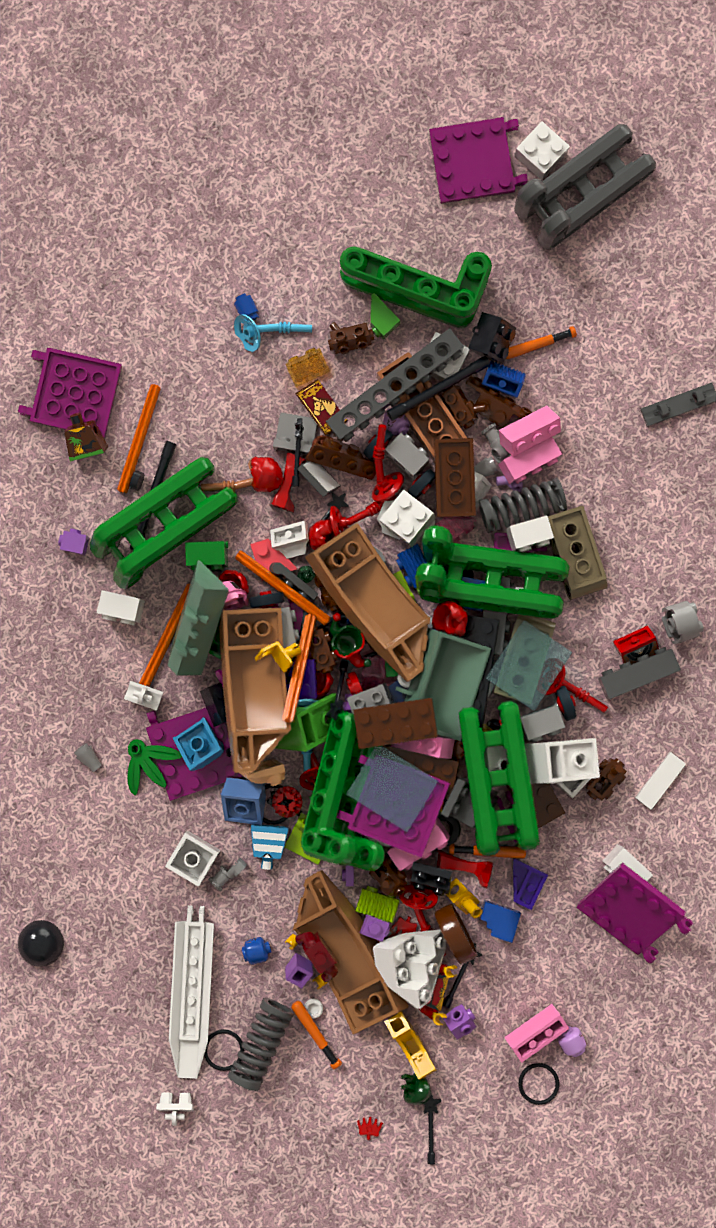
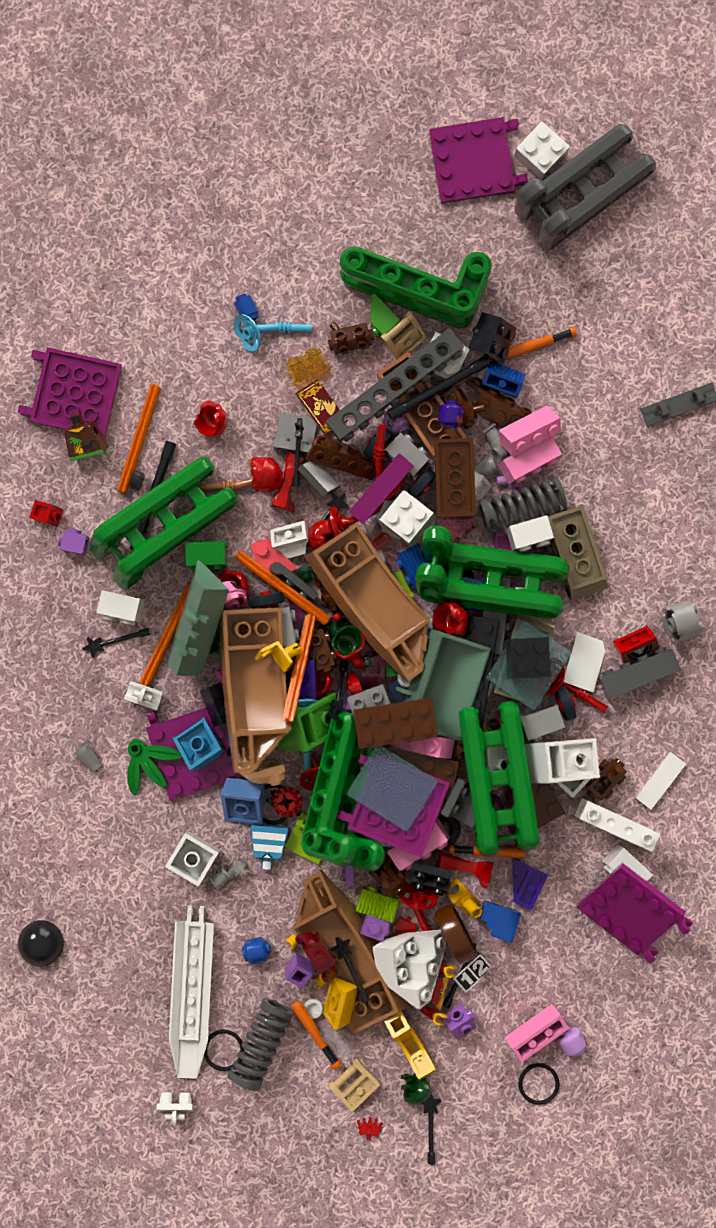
(46, 513): none -> red bracket
(96, 645): none -> black piece
(211, 420): none -> red hair
(339, 1002): none -> yellow slope
(342, 1043): none -> clear brick
(343, 951): none -> black piece
(359, 1089): none -> tan plate
(381, 488): none -> magenta tile
(381, 540): none -> clear red tile
(407, 340): none -> tan plate
(451, 414): none -> dark purple head
(472, 973): none -> sticker
(528, 658): none -> black brick
(585, 662): none -> white sticker
(616, 824): none -> white fence

